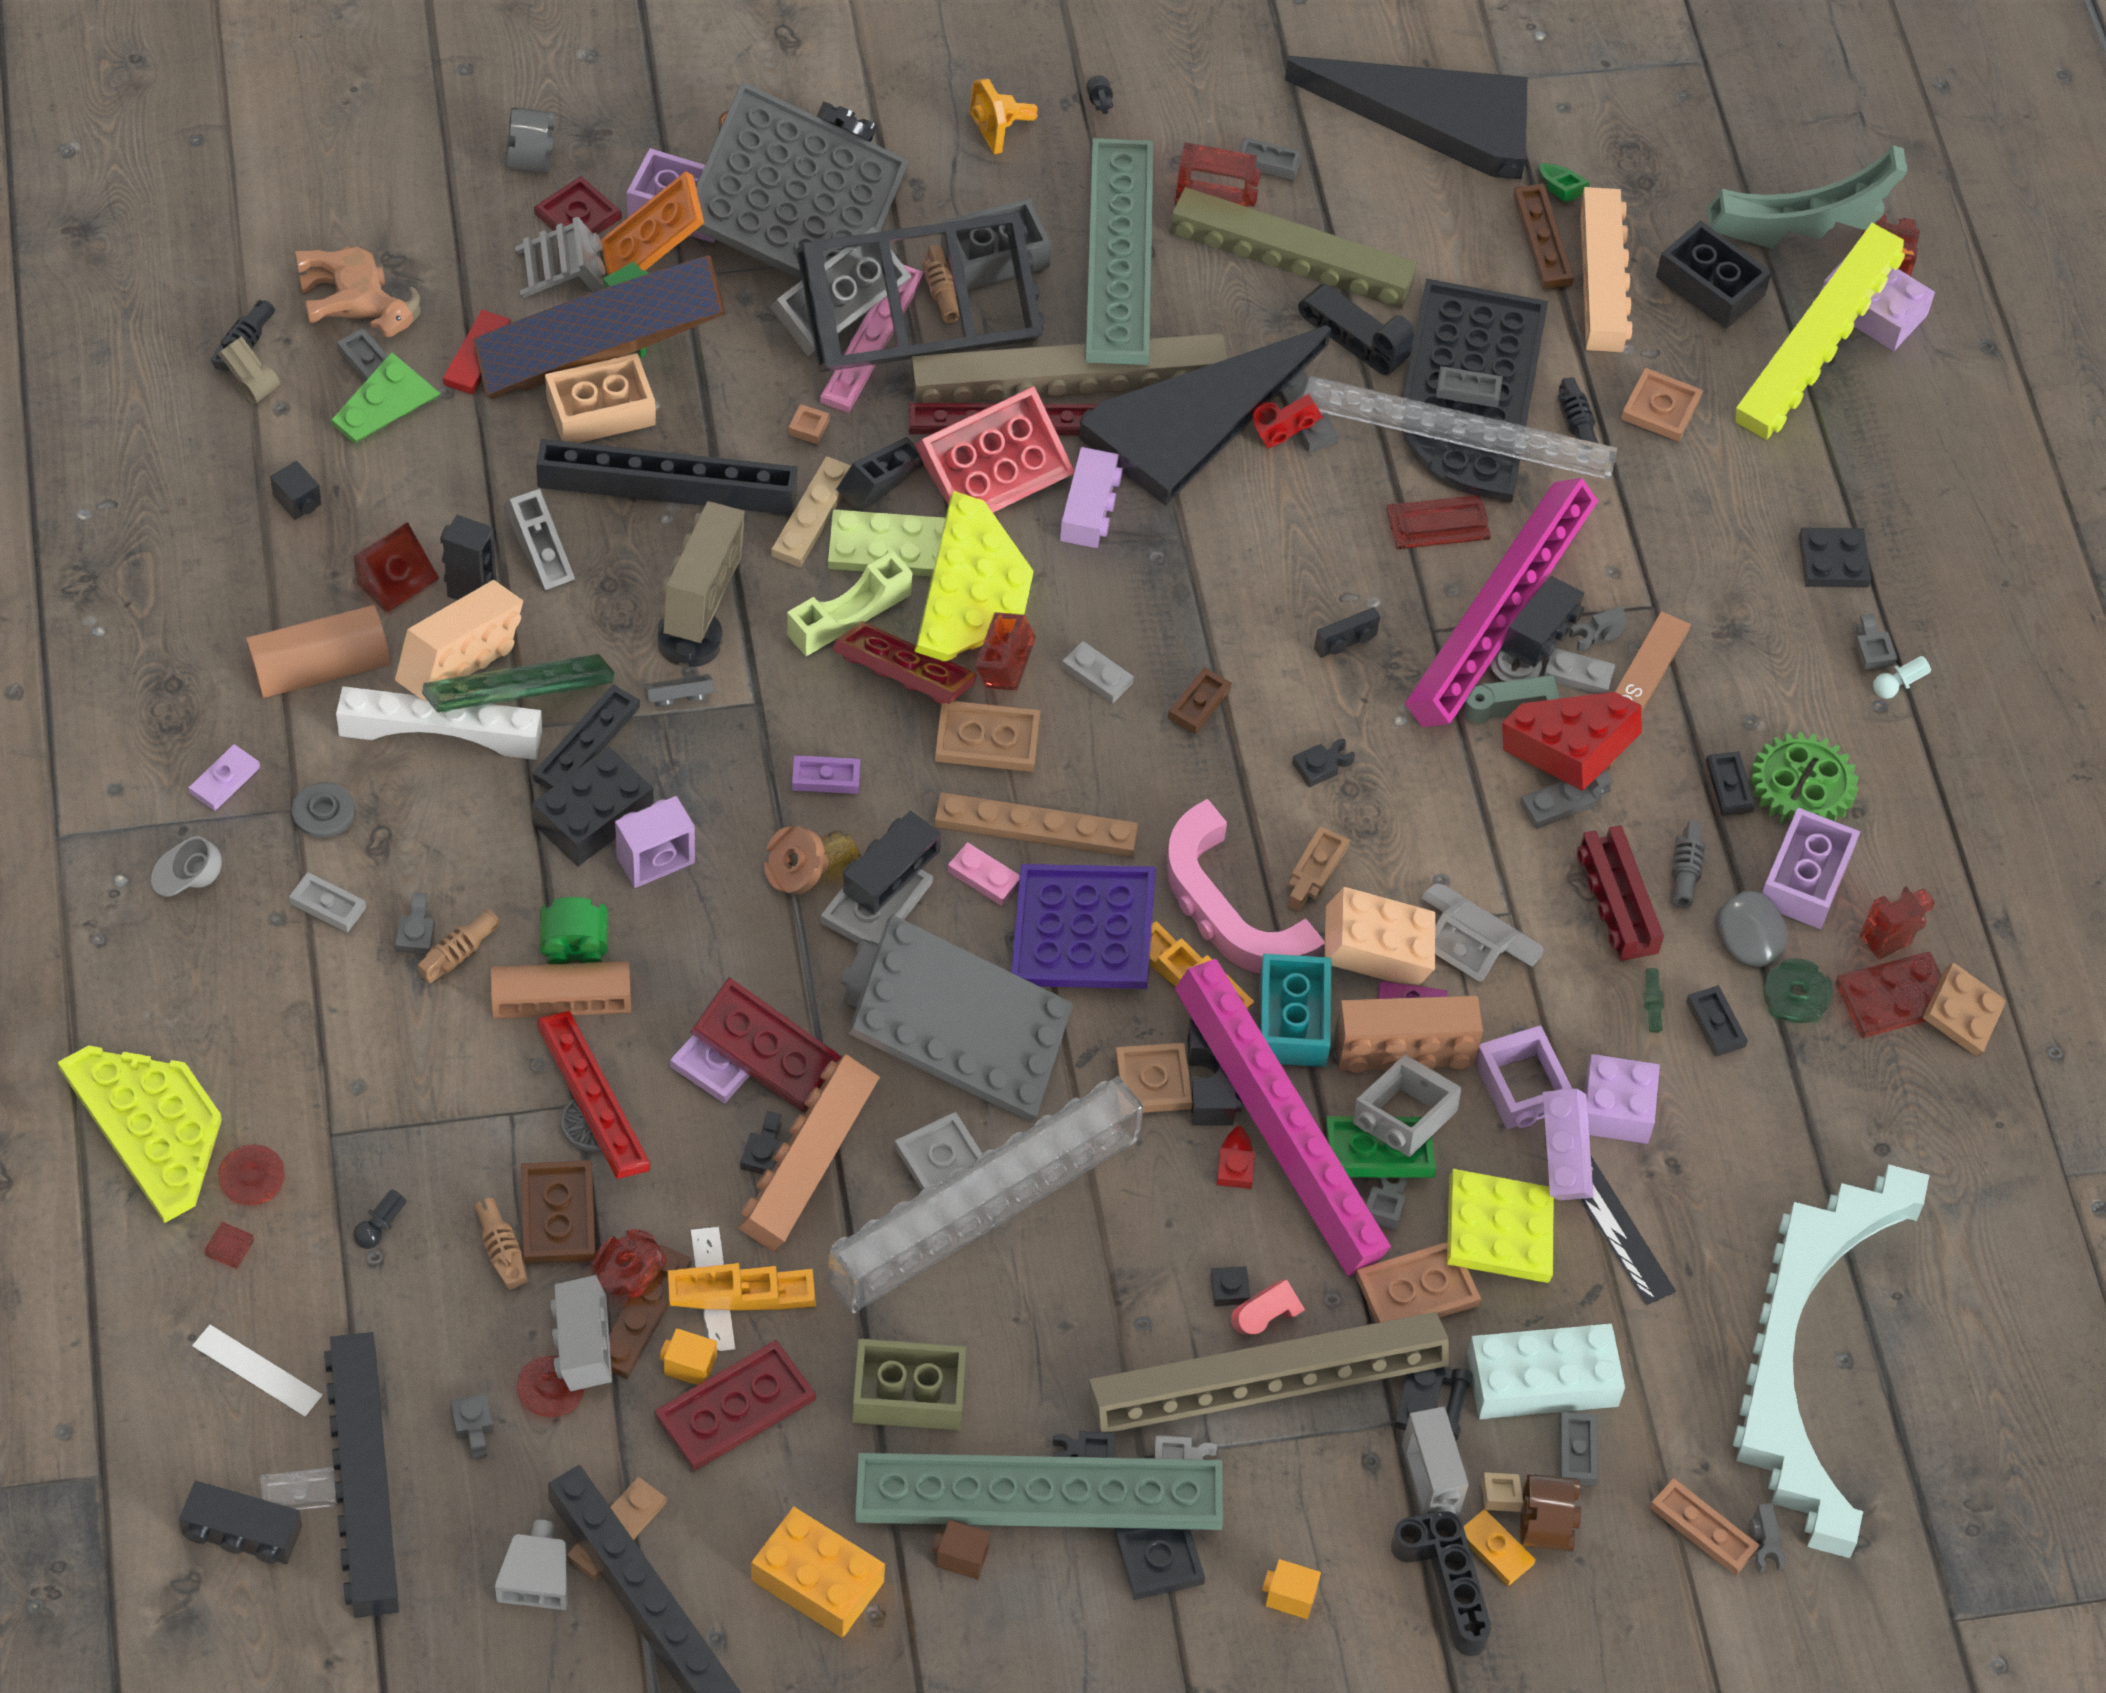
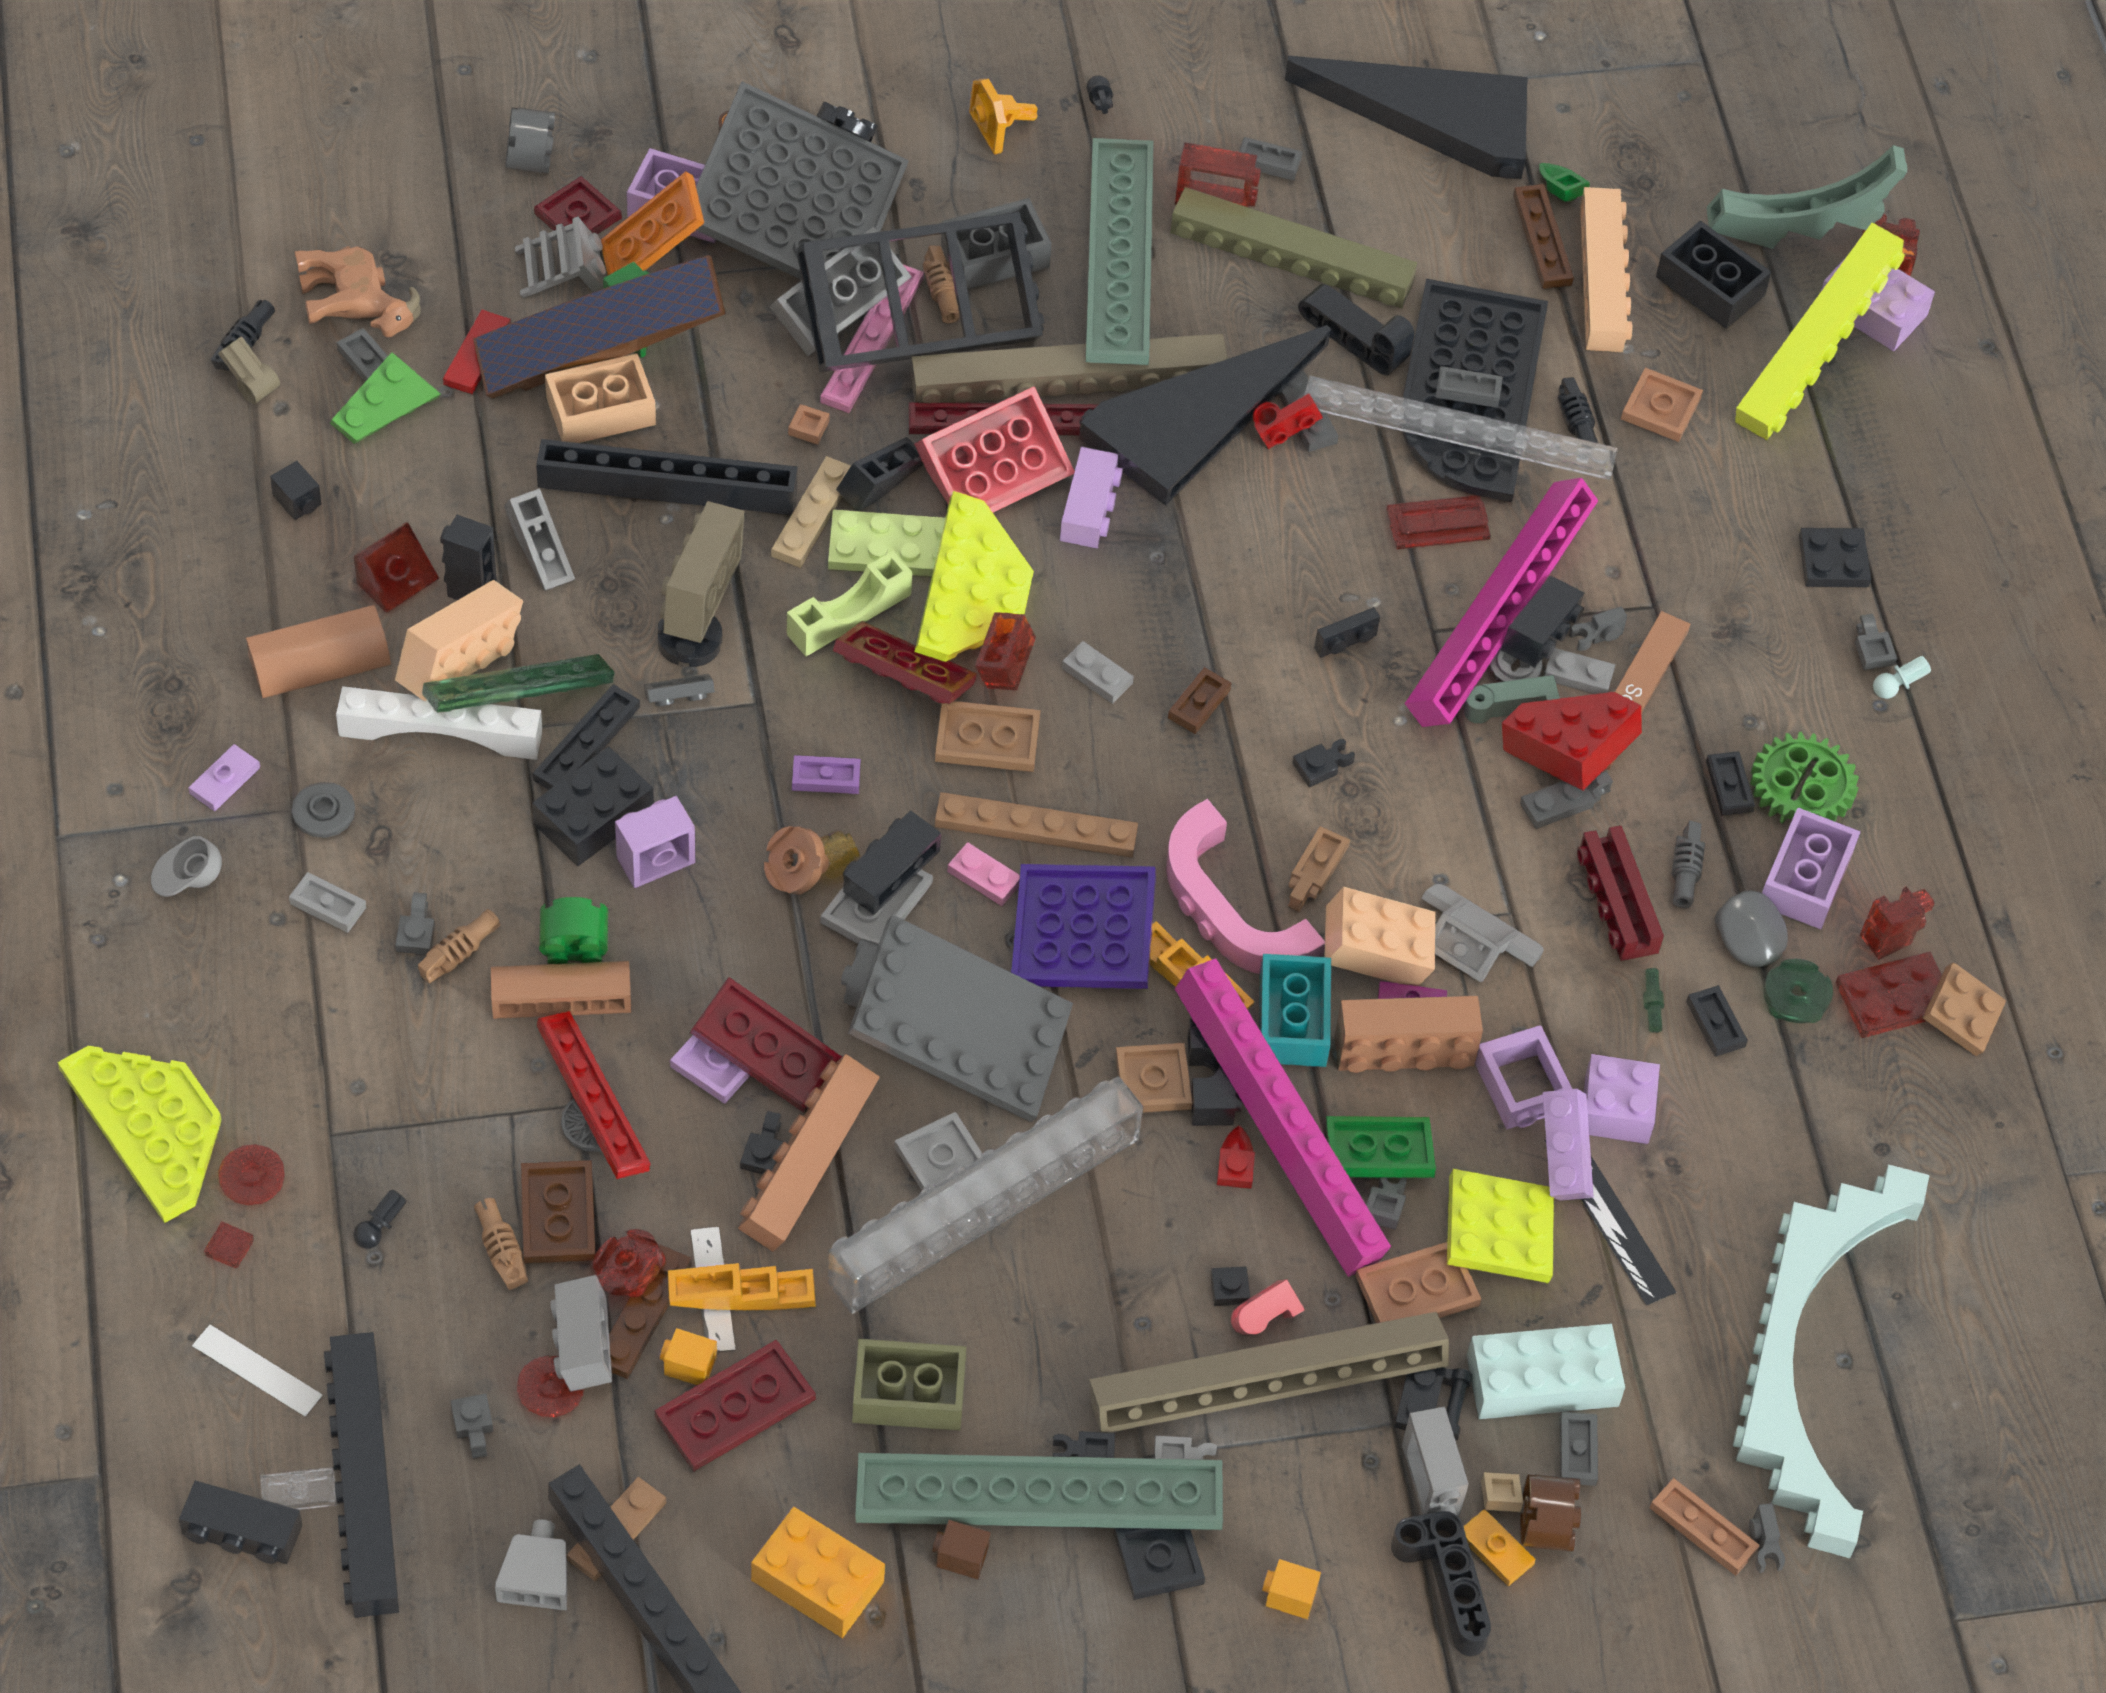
(1409, 1077): light grey window -> none

